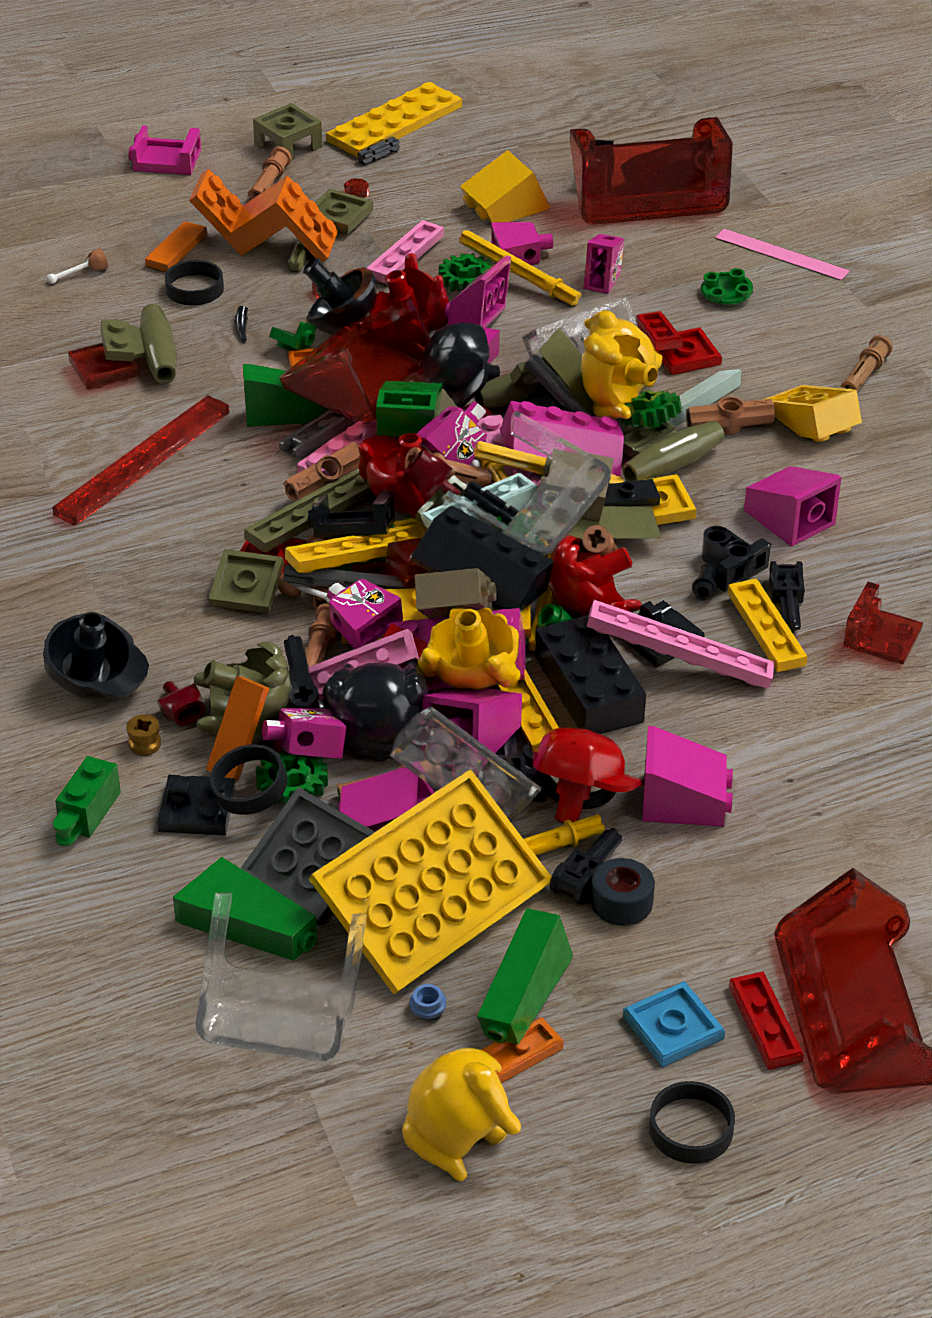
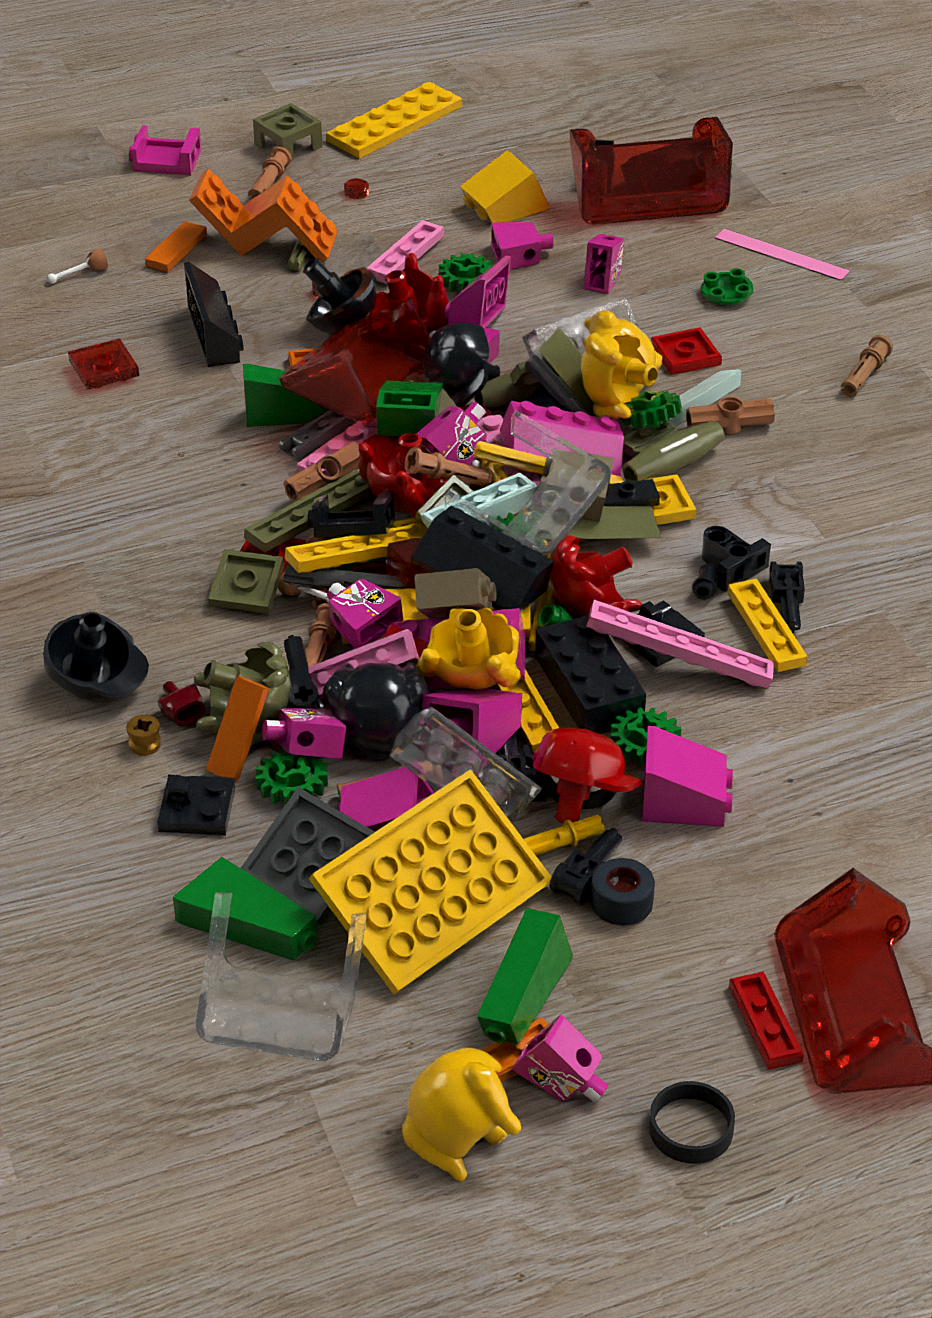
(85, 800): green brick -> none
(140, 460): clear red tile -> none
(152, 341): olive plate -> none
(194, 297): black tyre -> none
(212, 318): none -> black slope
(241, 322): black helmet -> none
(241, 755): black tyre -> none
(300, 340): green bracket -> none
(344, 209): olive plate -> none
(378, 150): black axle -> none
(427, 1001): medium blue plate -> none
(430, 474): dark red piece -> none
(490, 502): black axle -> none
(553, 286): yellow axle -> none
(561, 1062): none -> dark pink torso
(601, 537): nougat pin -> none
(632, 730): none -> green gear
(659, 330): red tile -> none
(673, 1023): dark azure tile -> none
(794, 502): dark pink slope -> none
(817, 410): yellow slope -> none
(879, 631): clear red bracket -> none

